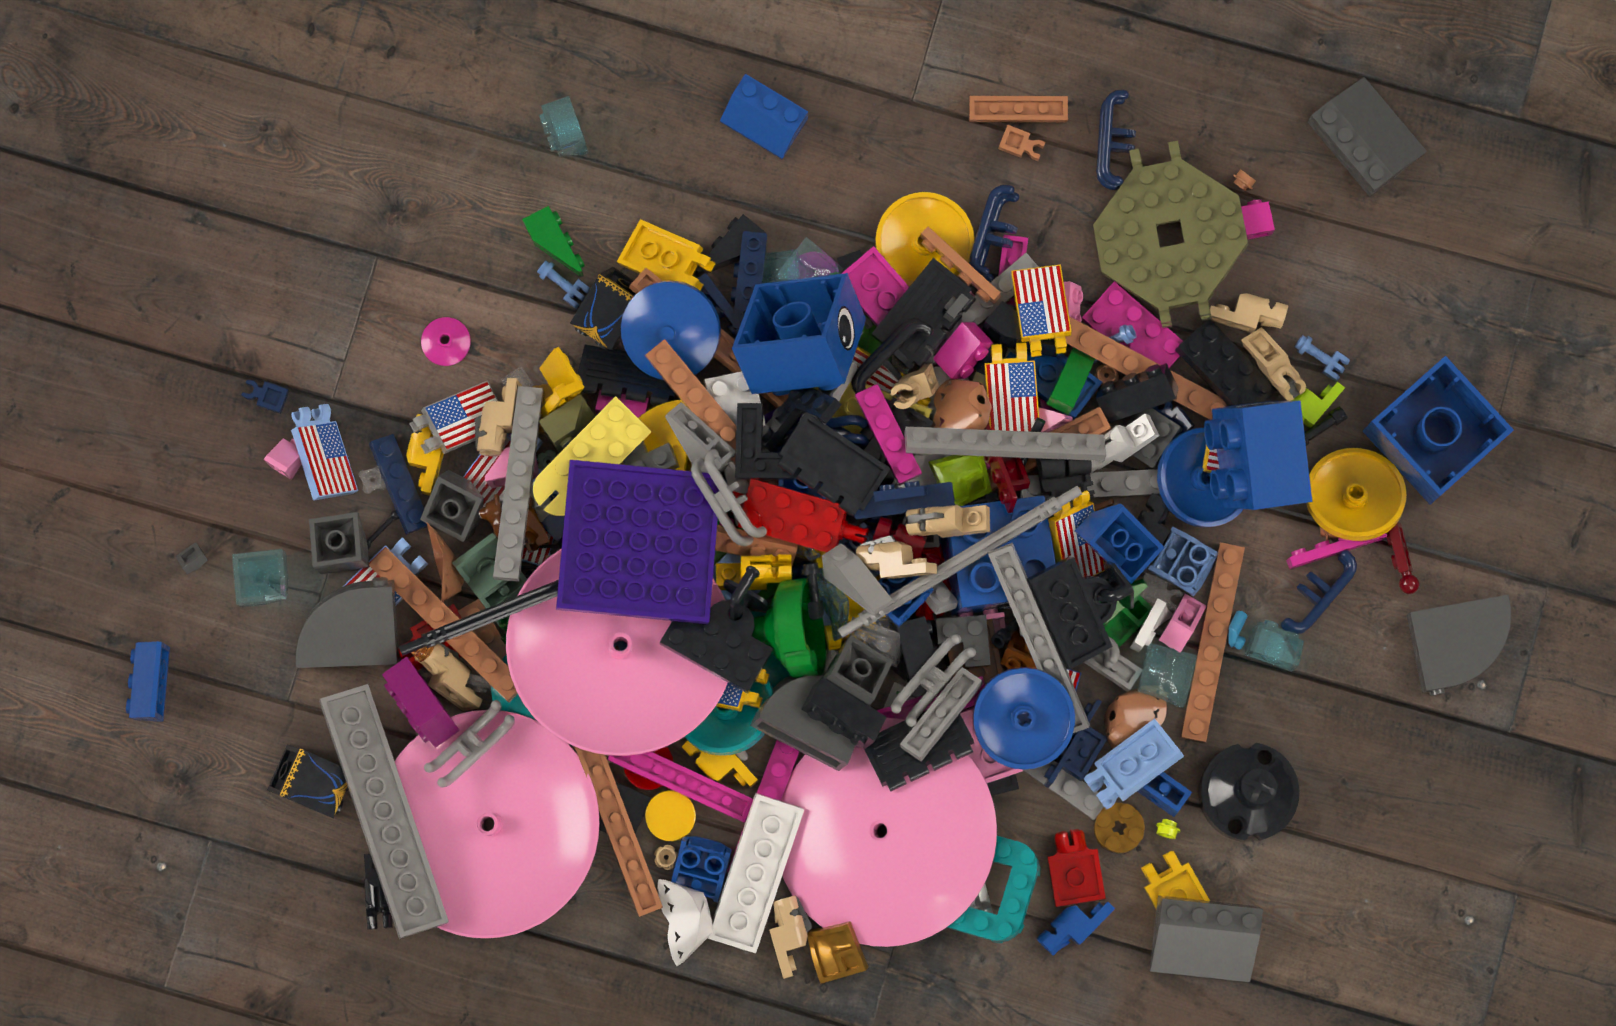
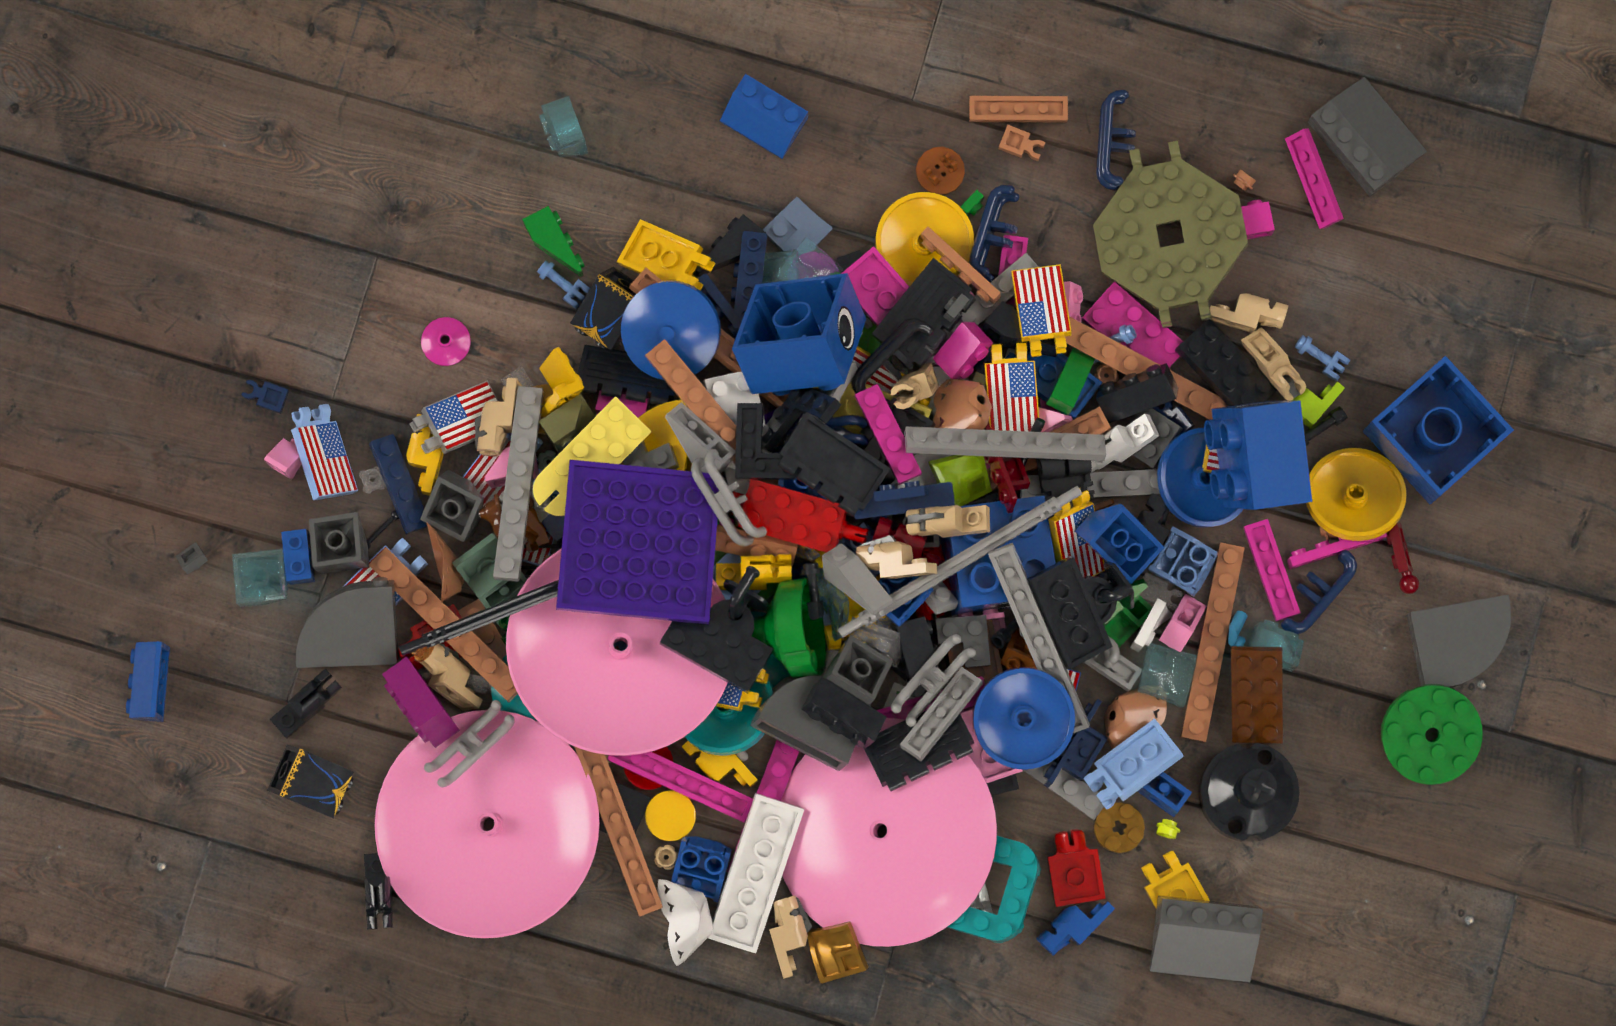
(298, 556): none -> blue brick
(305, 704): none -> black plate
(383, 811): light grey plate -> none
(795, 224): none -> sand blue plate
(949, 163): none -> dark orange plate
(973, 204): none -> green plate
(1257, 694): none -> reddish brown plate
(1271, 570): none -> dark pink plate
(1314, 178): none -> dark pink plate
(1427, 708): none -> green plate

